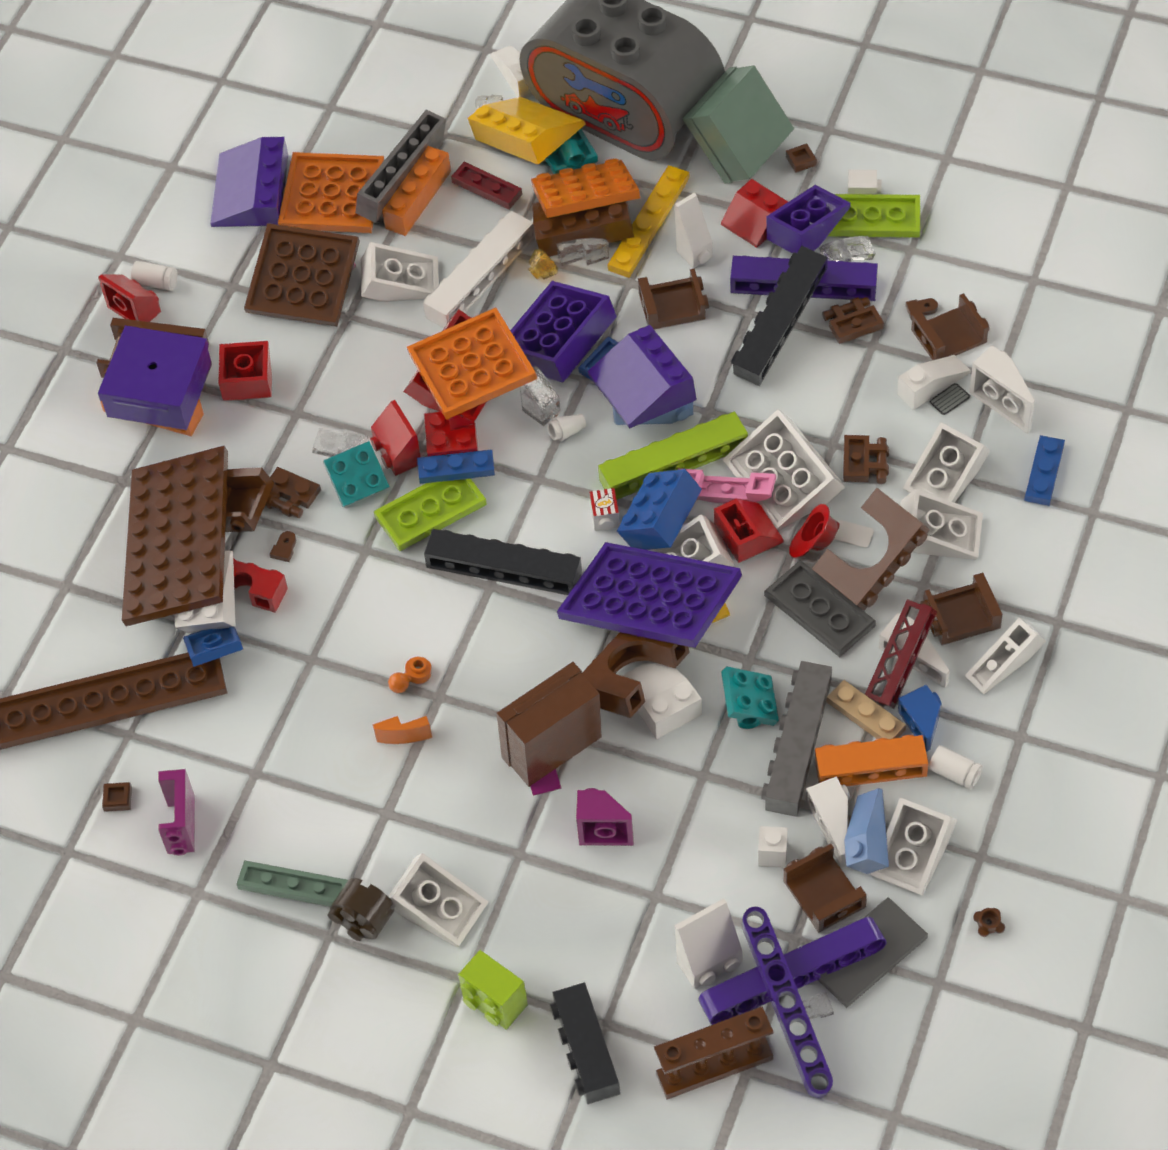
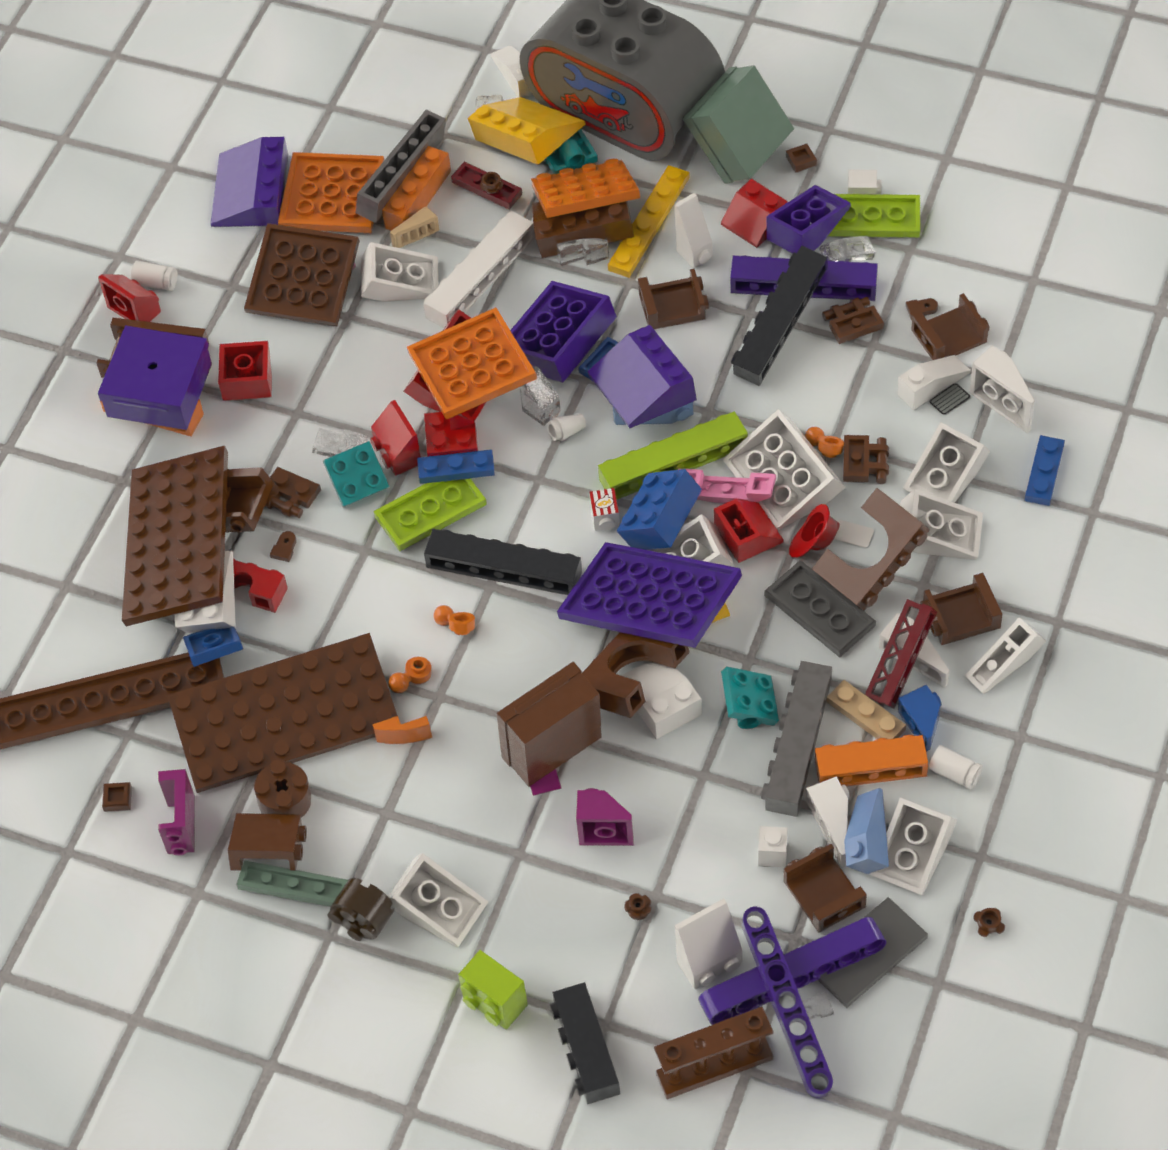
(266, 838): none -> reddish brown panel
(281, 712): none -> reddish brown plate
(282, 789): none -> reddish brown brick
(415, 228): none -> tan slope
(460, 622): none -> orange plate
(491, 182): none -> reddish brown plate
(542, 265): clear yellow cone -> none
(641, 912): none -> reddish brown plate
(827, 445): none -> orange plate

